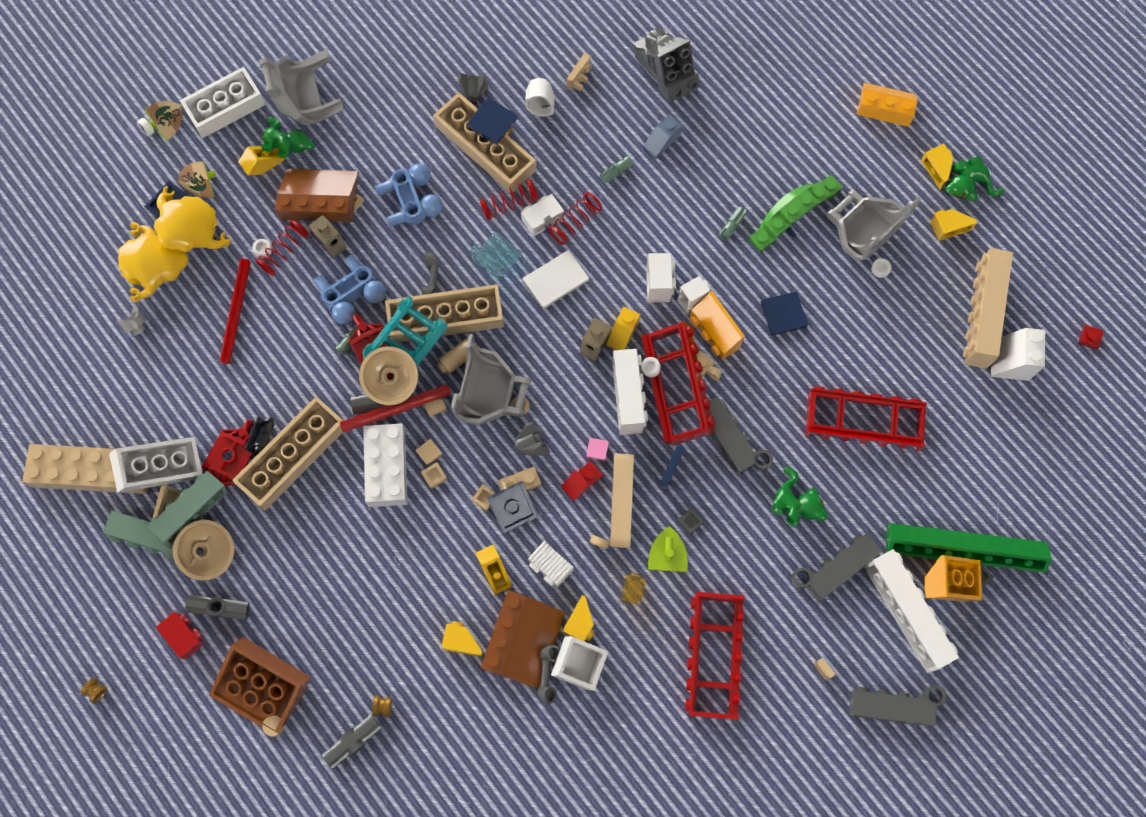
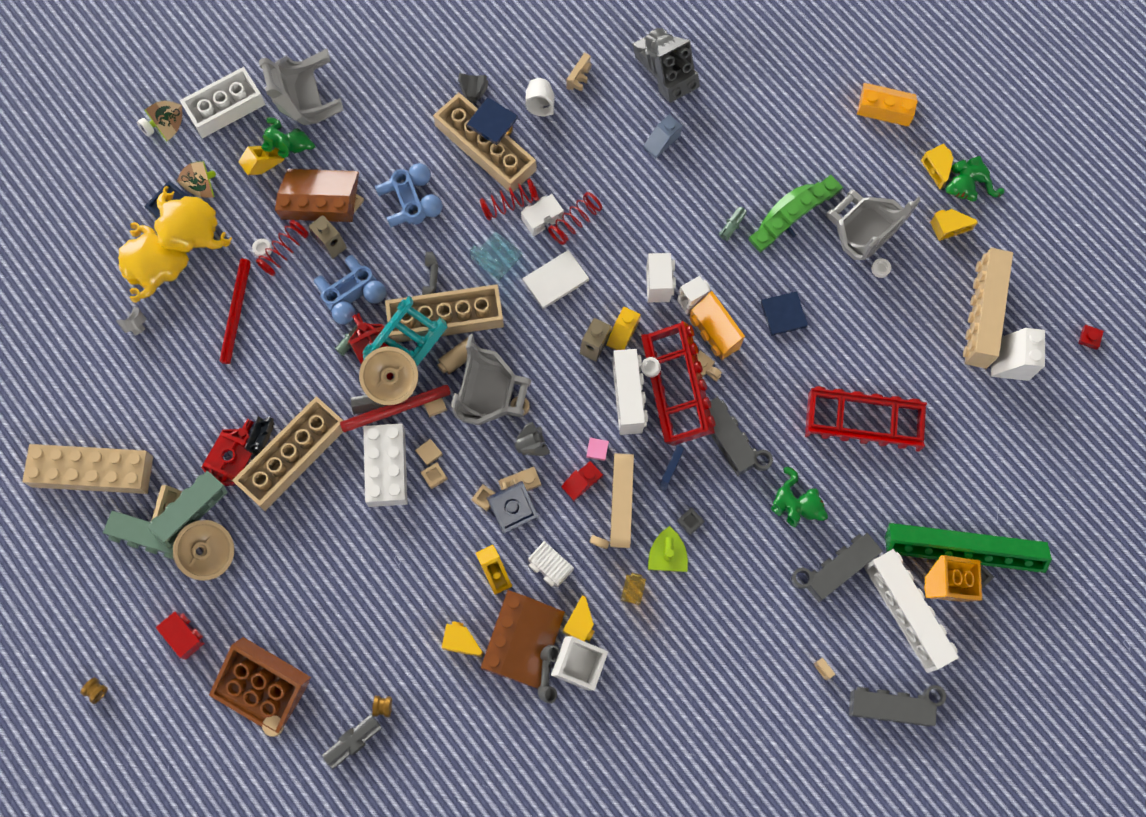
(155, 464): white brick -> none
(206, 605): dark grey piece -> none
(616, 169): sand green axle -> none
(736, 655): red window -> none

